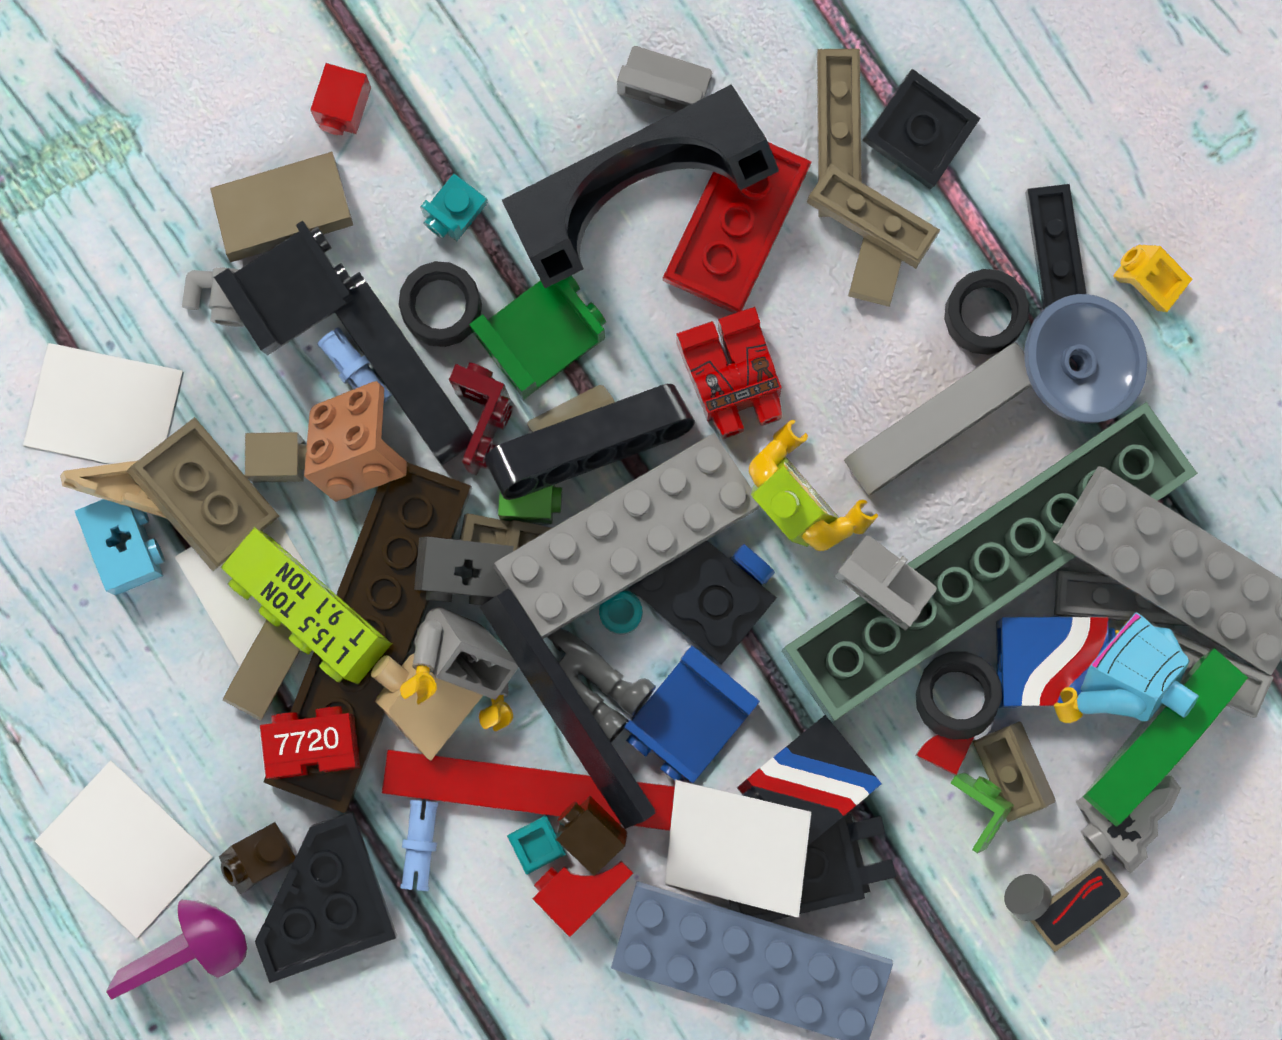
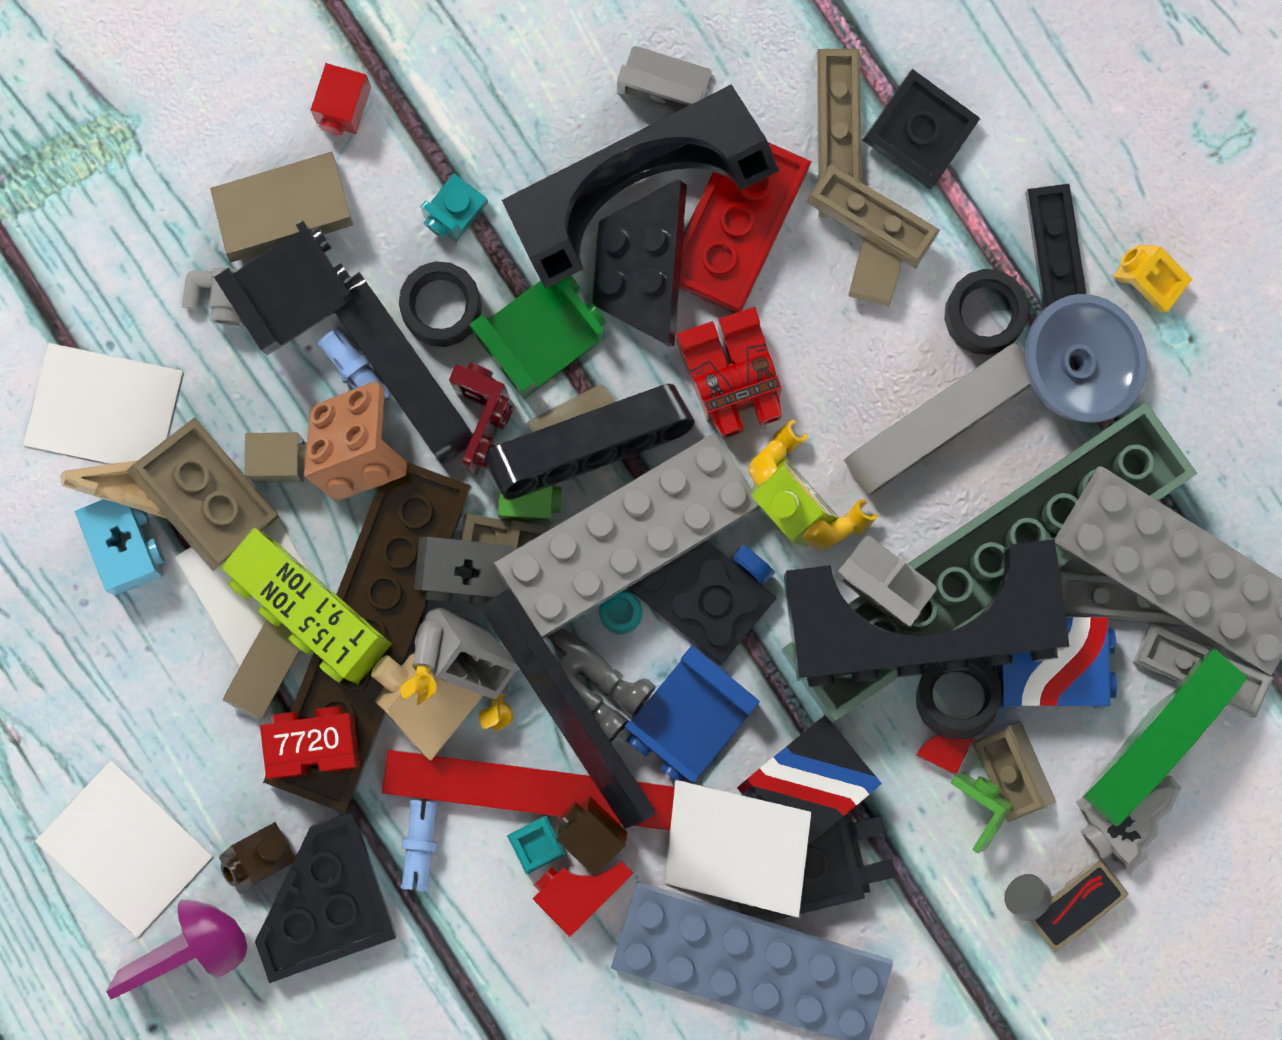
(642, 262): none -> black wing
(1019, 620): none -> black arch
(1132, 676): medium azure torso -> none

